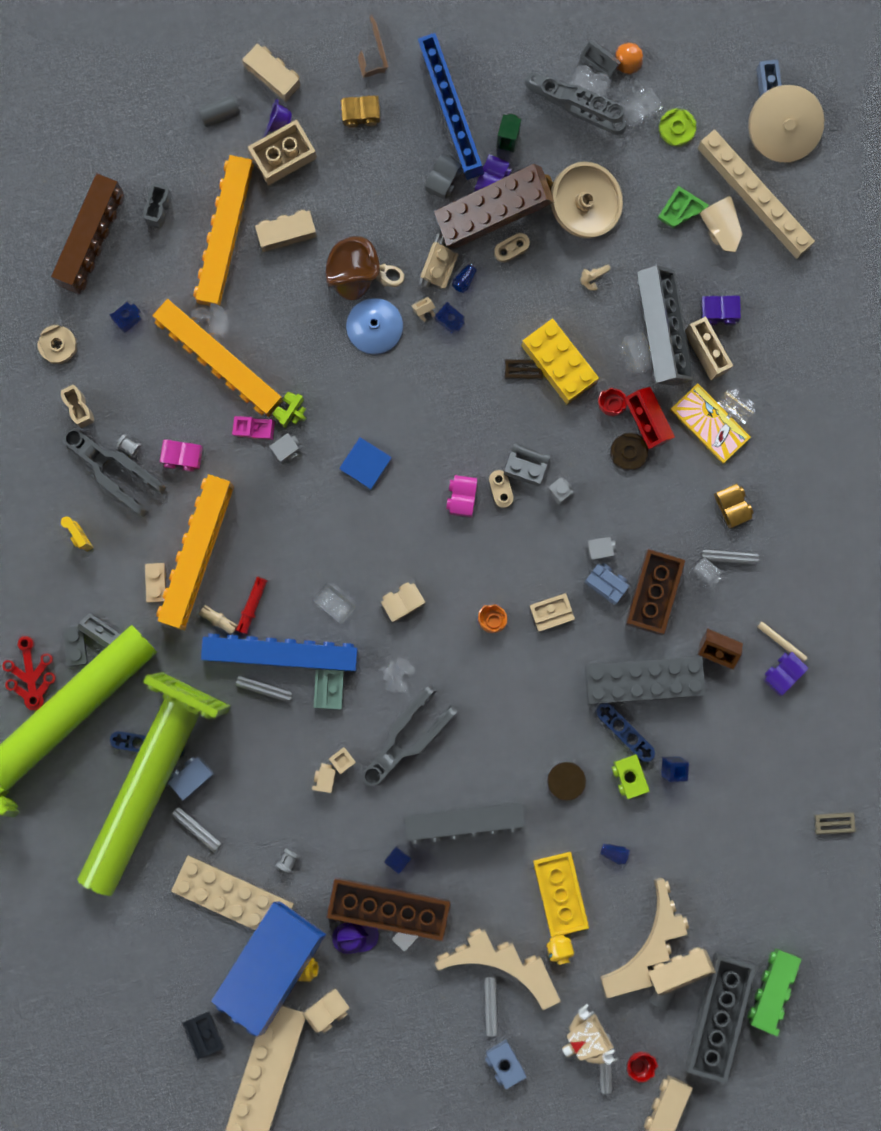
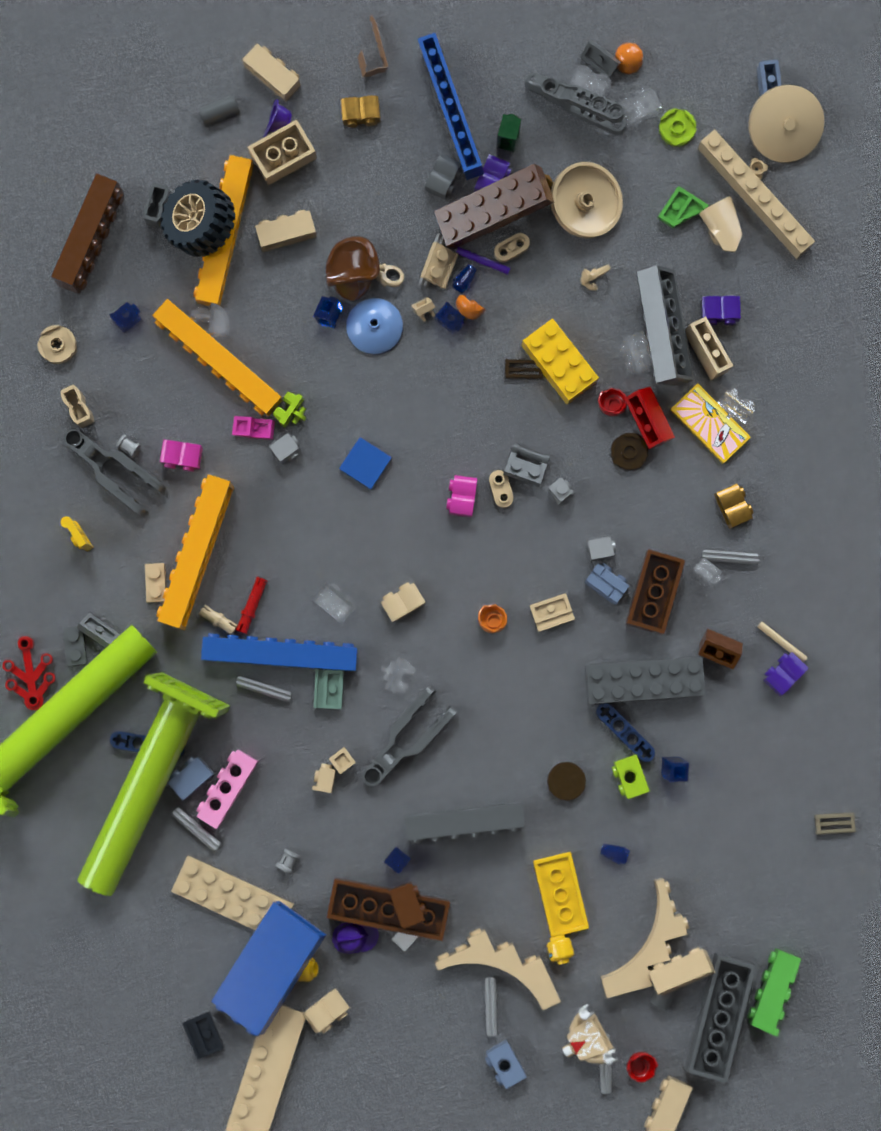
(198, 218): none -> black wheel
(247, 766): none -> bright pink brick
(328, 311): none -> clear blue brick
(407, 904): none -> reddish brown brick
(469, 309): none -> orange hair
(482, 260): none -> dark purple bar
(755, 163): none -> tan plate

